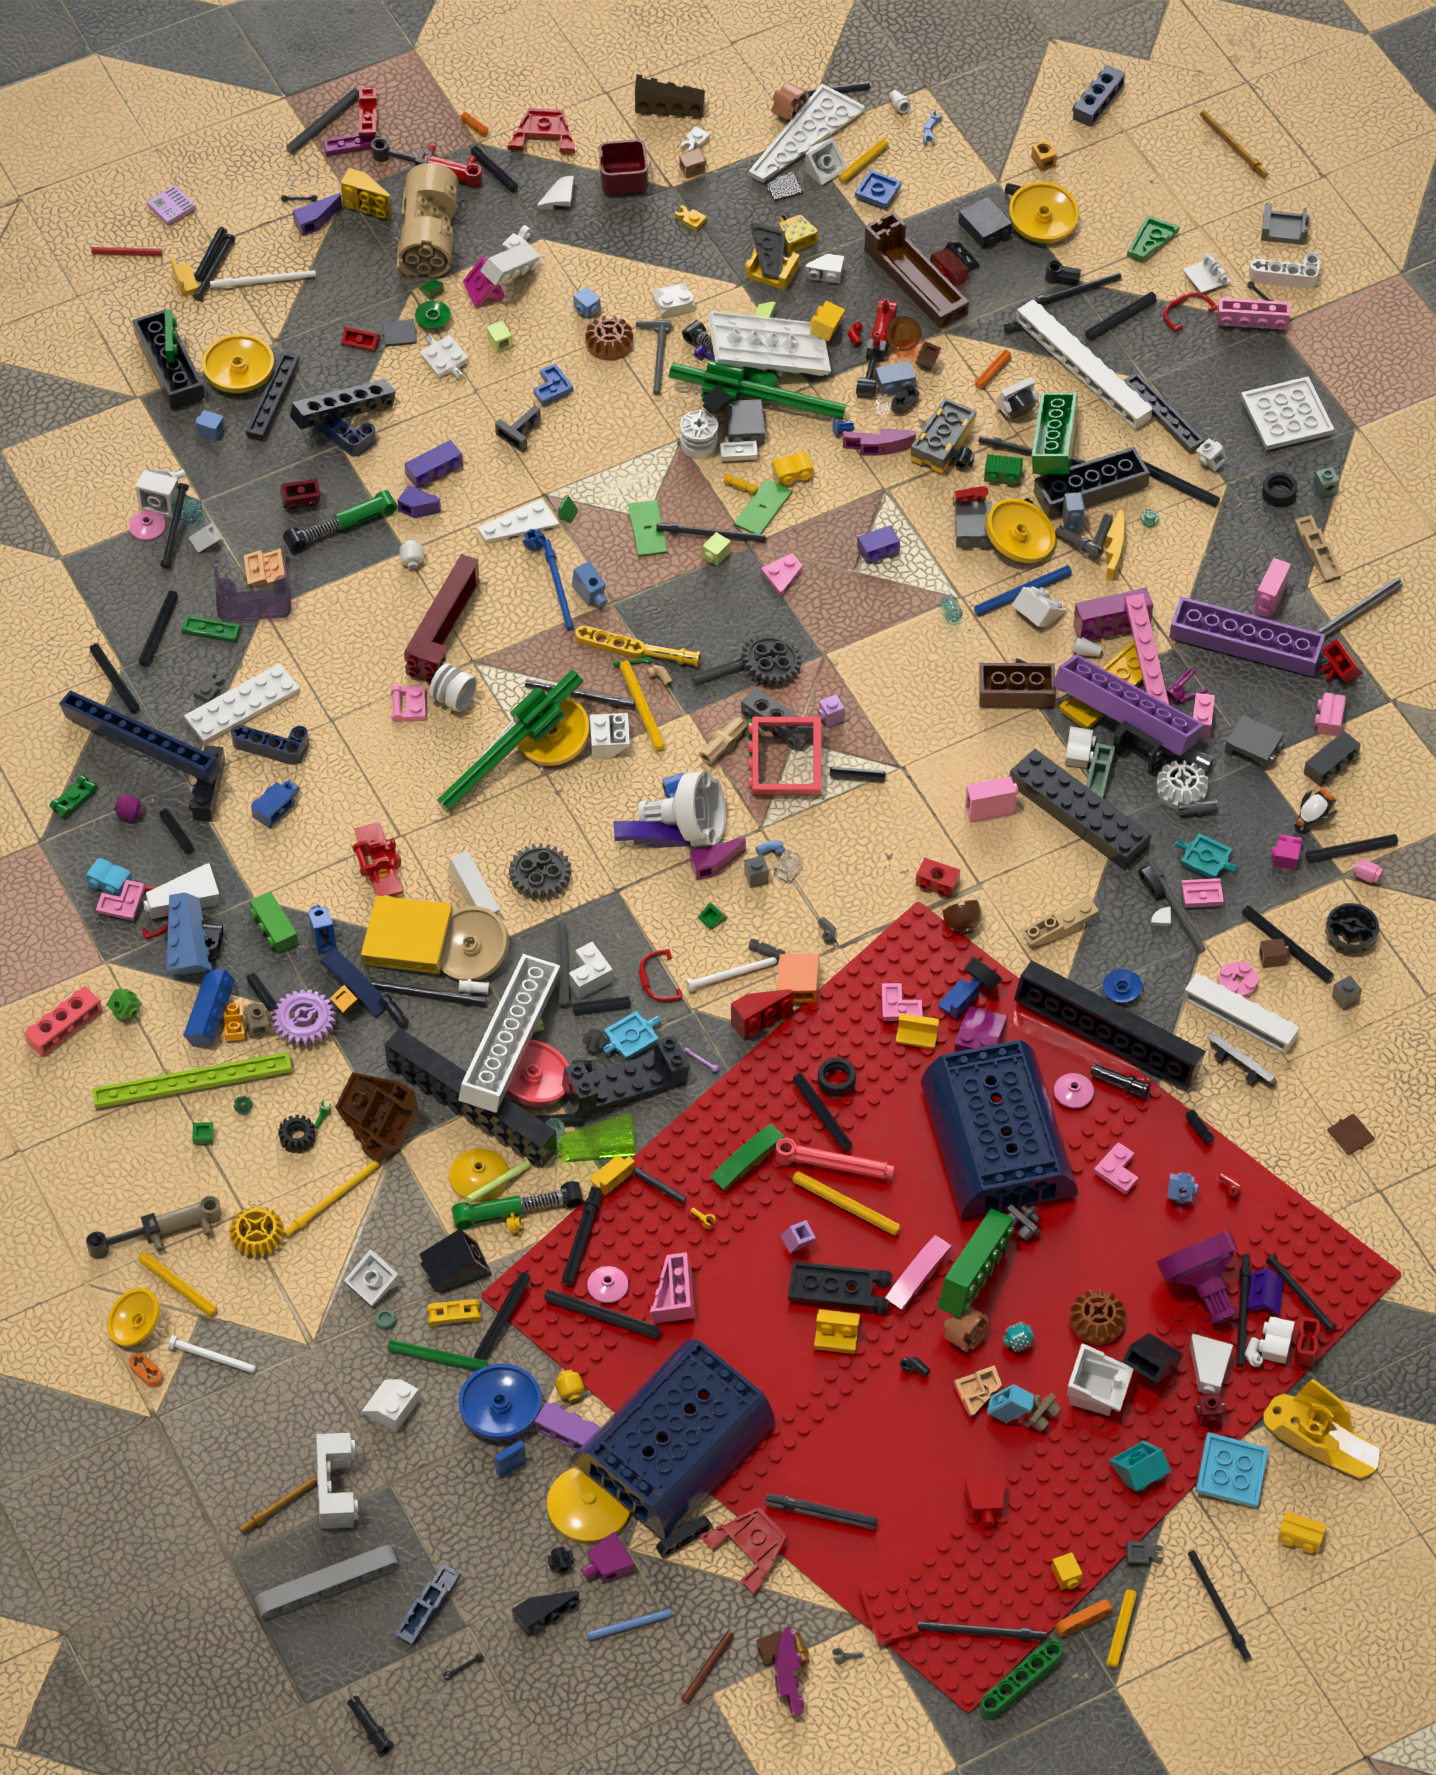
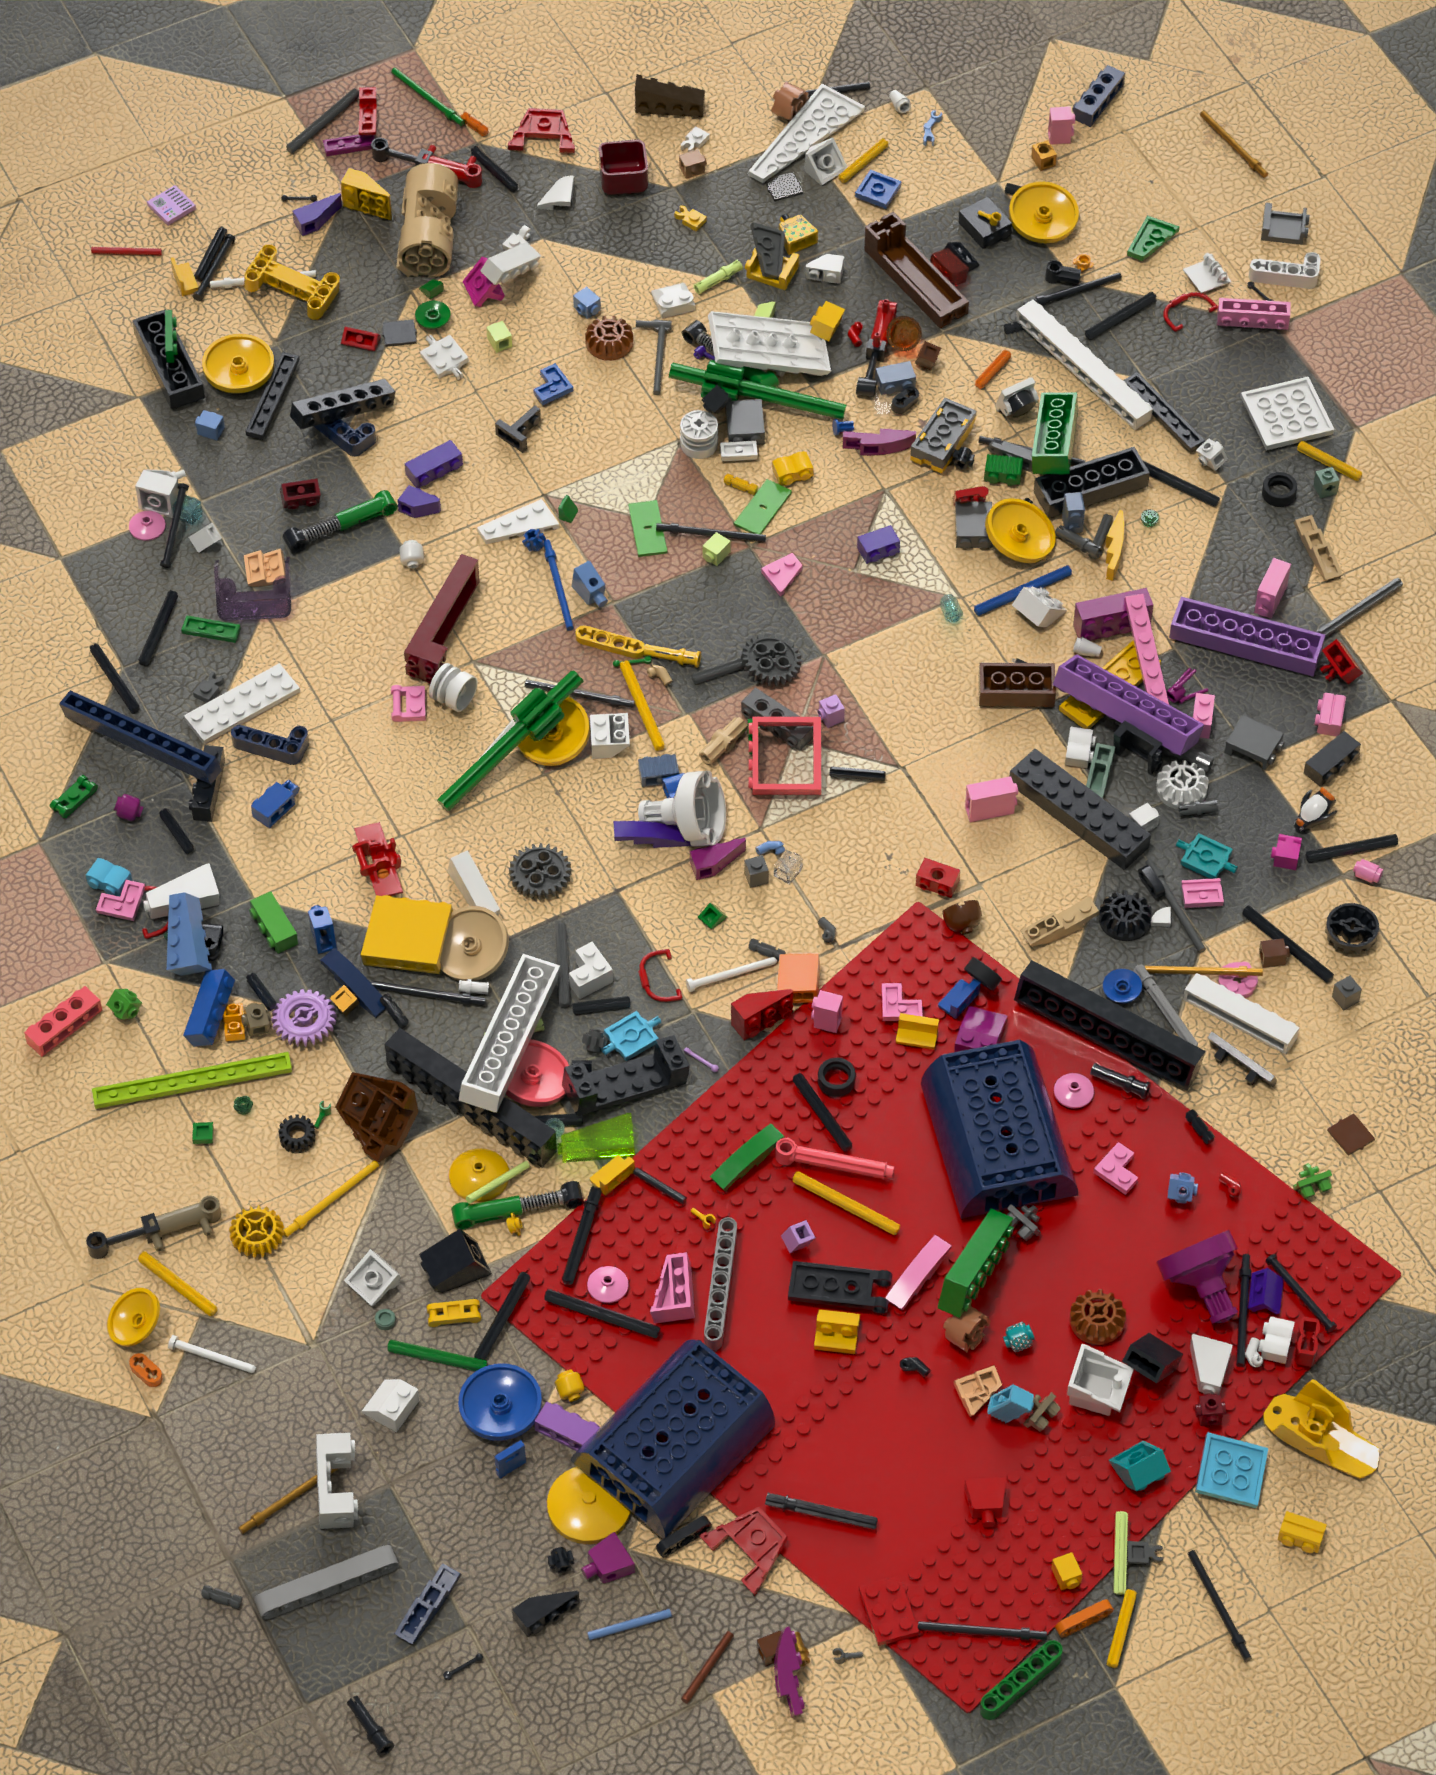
(221, 1596): none -> dark grey axle
(267, 270): none -> yellow beam
(449, 112): none -> green bar
(654, 769): none -> sand blue brick
(717, 1291): none -> light grey beam
(723, 274): none -> yellowish green pin
(827, 1011): none -> bright pink brick
(994, 218): none -> yellow hand
(1009, 449): none -> piece
(1060, 125): none -> bright pink brick
(1083, 262): none -> light orange plate
(1120, 1553): none -> yellowish green axle
(1126, 927): none -> black gear
(1145, 817): none -> white brick
(1164, 1005): none -> light grey axle
(1242, 971): none -> pearl gold bar
(1322, 1180): none -> bright green hips
(1329, 460): none -> yellow axle

